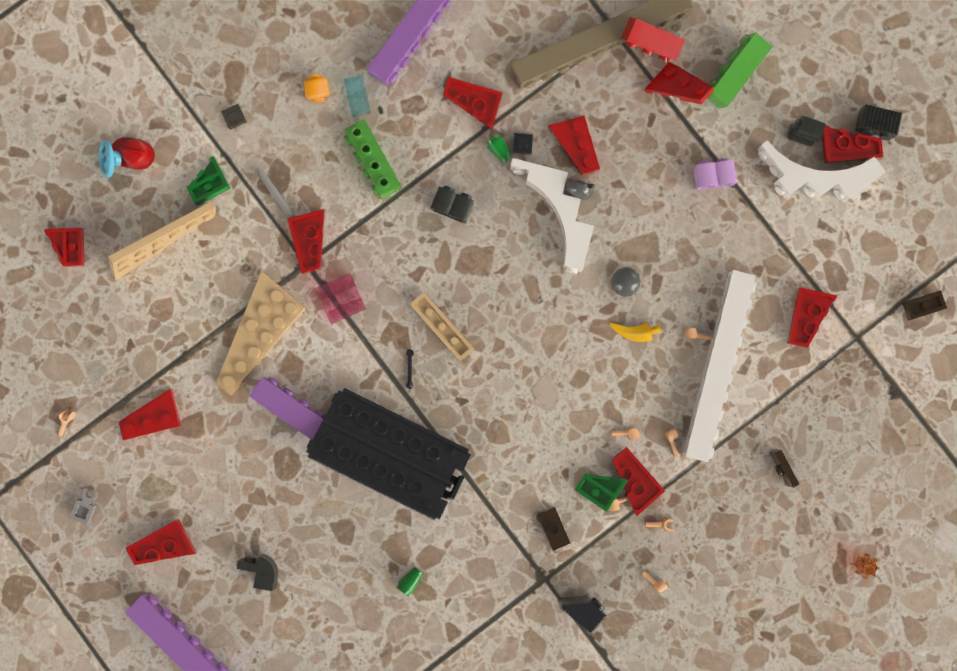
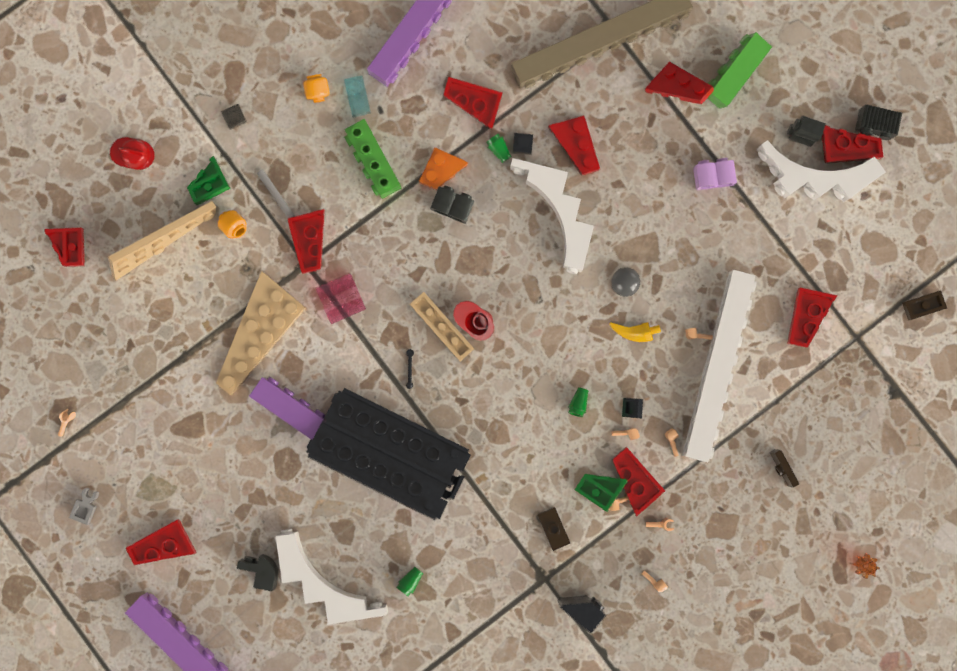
(108, 159): medium azure piece -> none
(151, 418): red wing -> none
(232, 224): none -> light orange head
(339, 604): none -> white arch
(441, 168): none -> orange wing
(474, 320): none -> red piece
(579, 189): dark grey hair -> none
(579, 403): none -> green cone
(632, 408): none -> black plate
(652, 39): brick -> none

